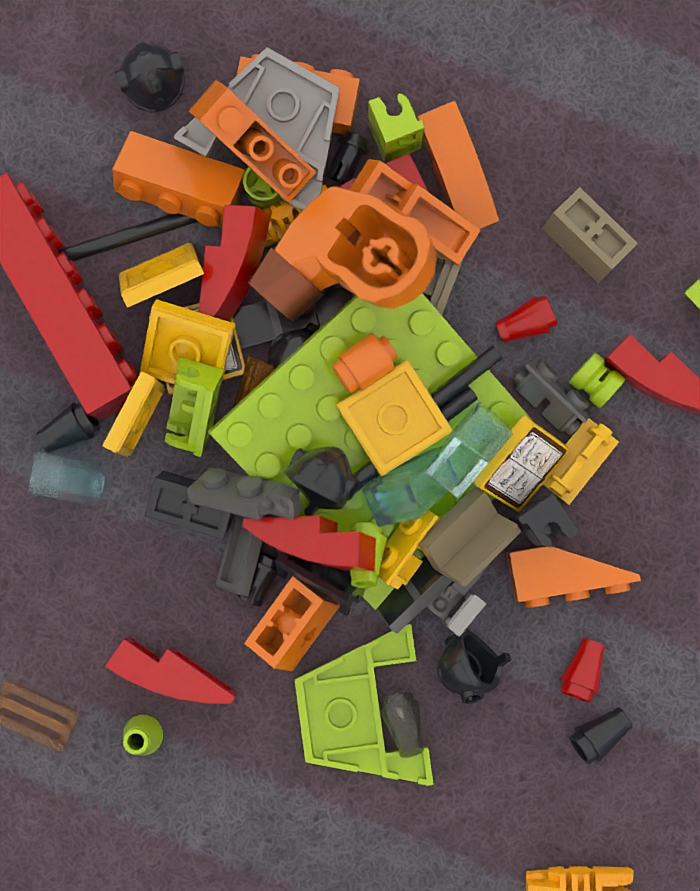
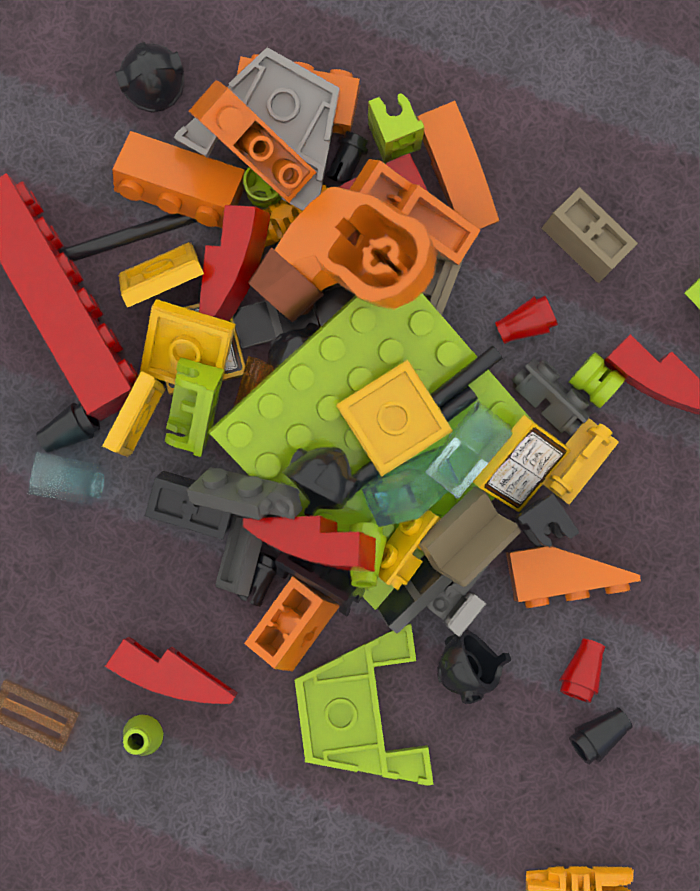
(365, 363): orange brick -> none
(403, 721): clear smoke cone -> none

